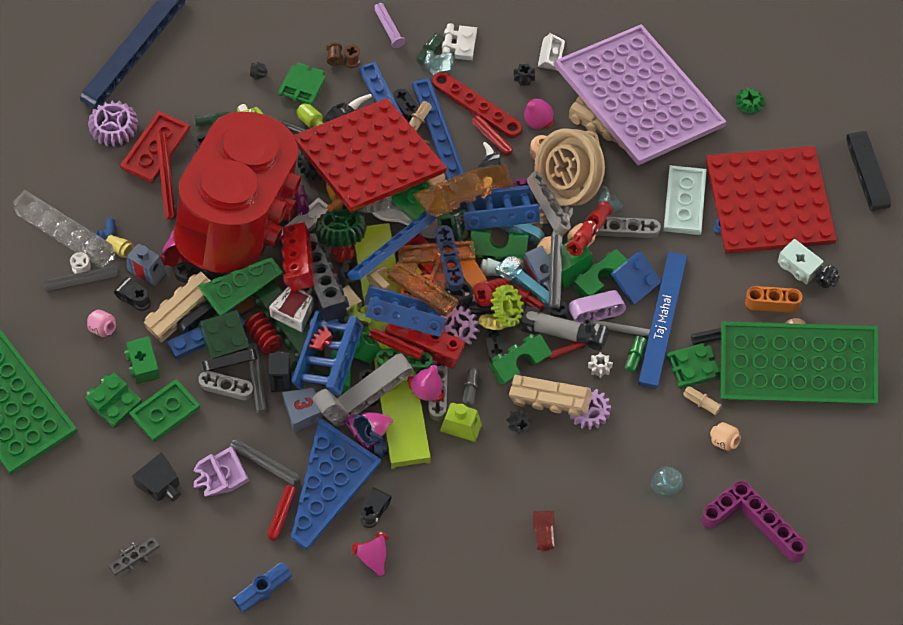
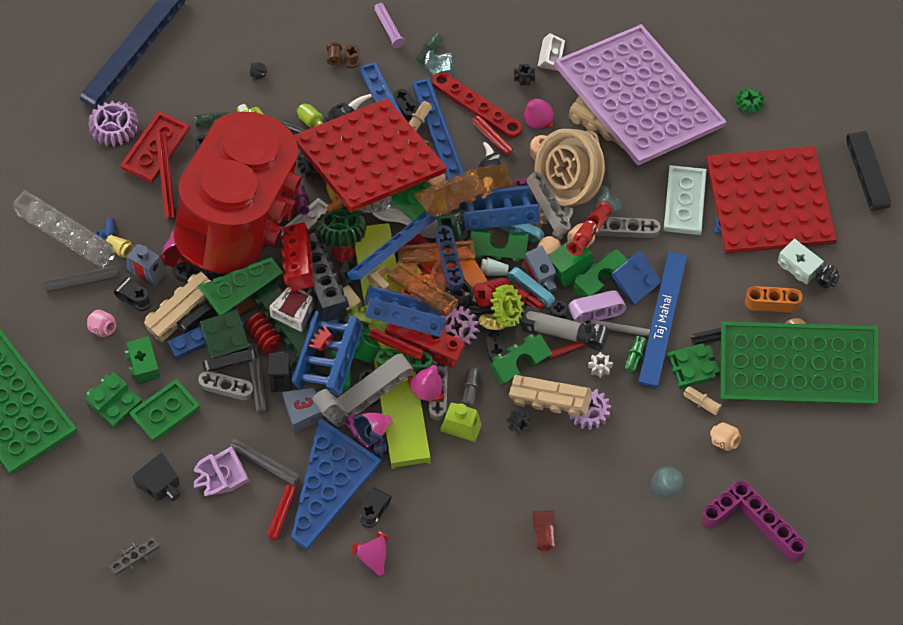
(80, 259): white wheel -> none
(252, 595): blue piece -> none
(302, 83): green plate -> none
(465, 41): white plate -> none
(510, 267): clear light blue bracket -> none
(555, 271): dark grey axle -> none

